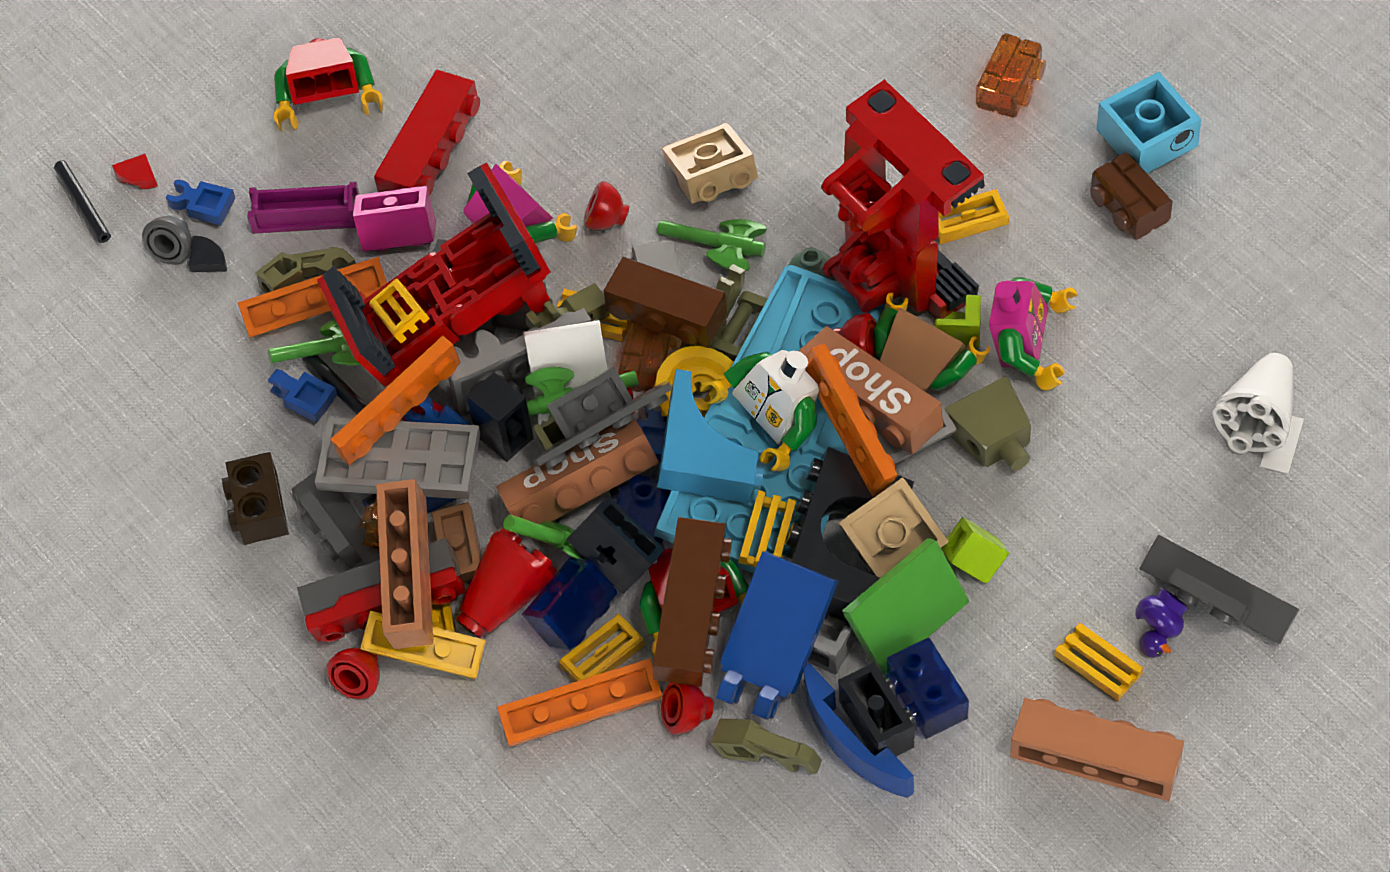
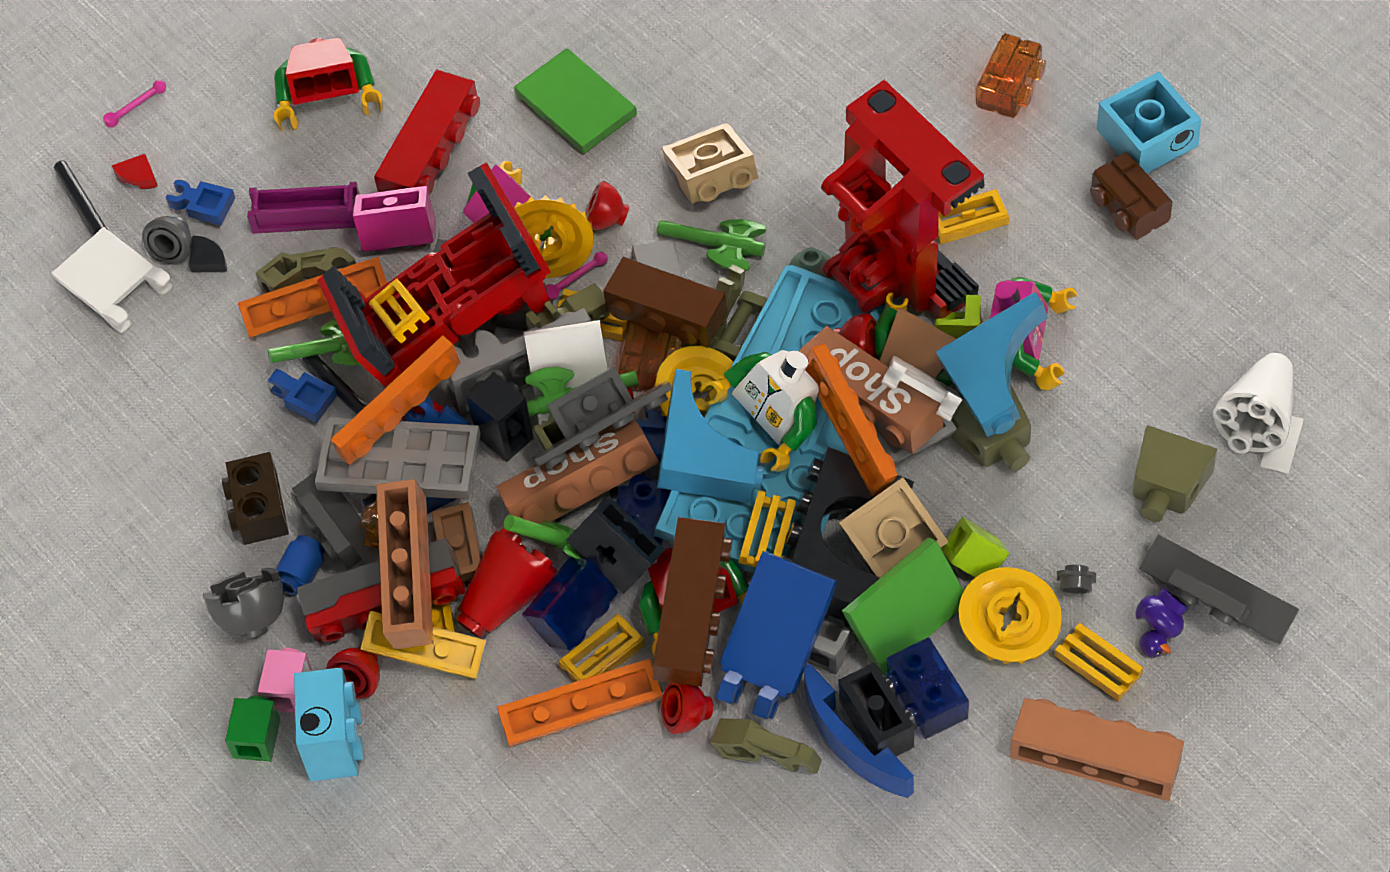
(105, 273): none -> white flag
(111, 119): none -> dark pink hinge
(246, 603): none -> dark grey cylinder
(253, 729): none -> green brick
(278, 676): none -> bright pink brick
(300, 563): none -> blue brick
(327, 724): none -> medium azure brick
(570, 233): none -> yellow gear
(575, 100): none -> bright green tile
(599, 259): none -> dark pink hinge
(924, 383): none -> white flag
(983, 362): none -> dark azure arch
(996, 592): none -> yellow gear
(1076, 579): none -> dark grey plate
(1170, 472): none -> olive torso

